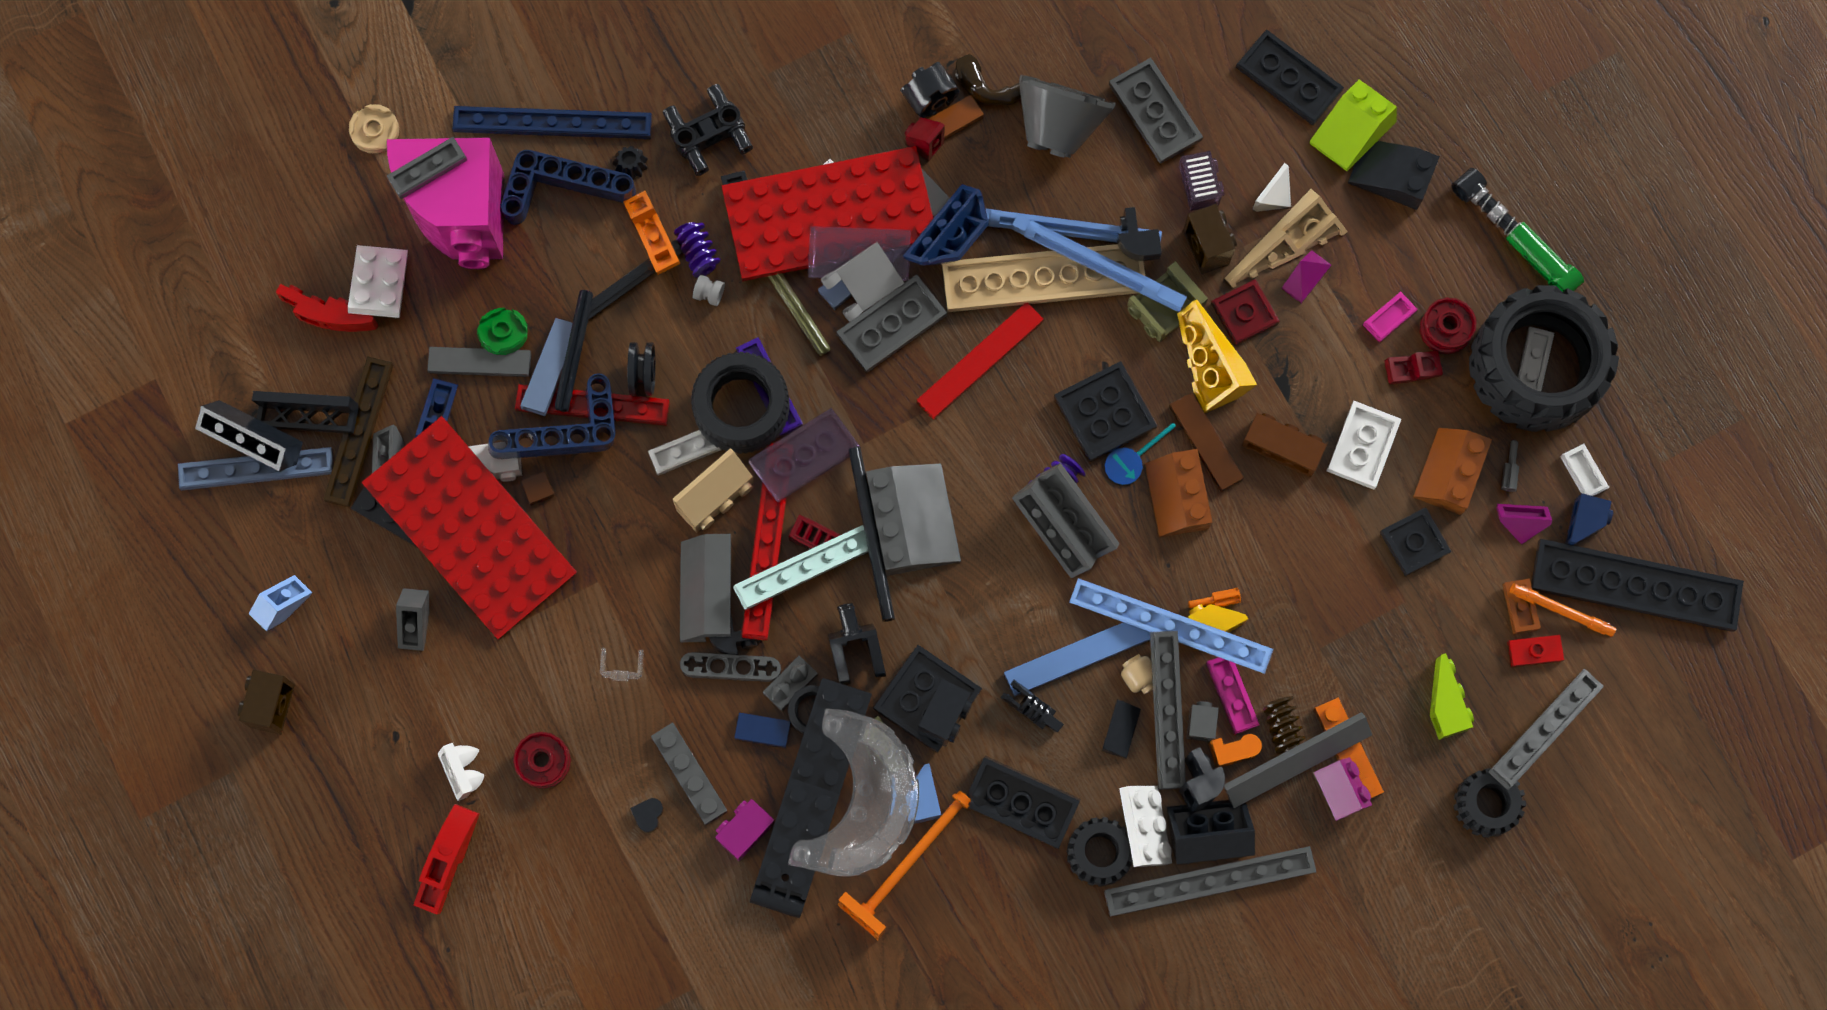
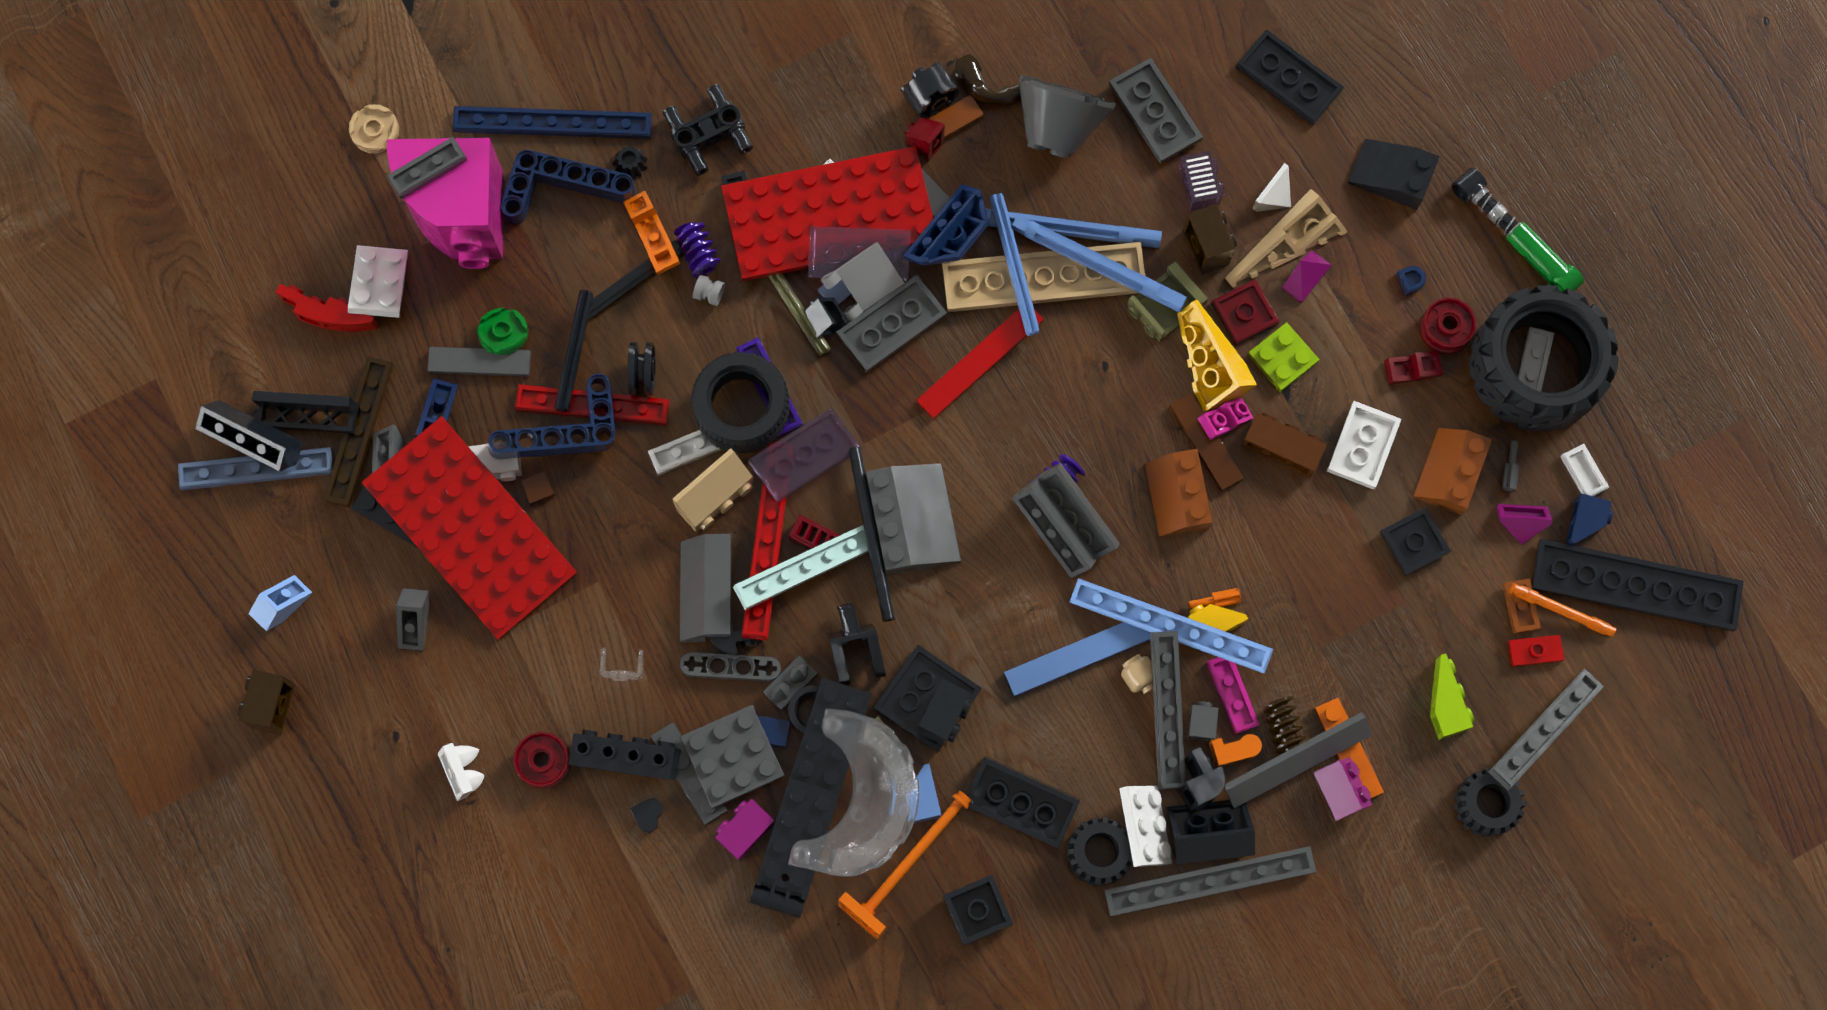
(444, 858): red slope -> none
(548, 369): sand blue tile -> none
(624, 756): none -> black brick
(732, 756): none -> dark grey plate
(825, 316): none -> black window
(977, 910): none -> black brick
(1014, 264): none -> medium blue axle
(1033, 708): black hinge -> none
(1105, 411): black plate -> none
(1121, 729): black slope -> none
(1125, 465): blue piece -> none
(1135, 243): black brick -> none
(1226, 418): none -> dark pink slope
(1283, 357): none -> lime plate
(1354, 125): lime slope -> none
(1390, 317): dark pink tile -> none
(1411, 279): none -> dark blue tile

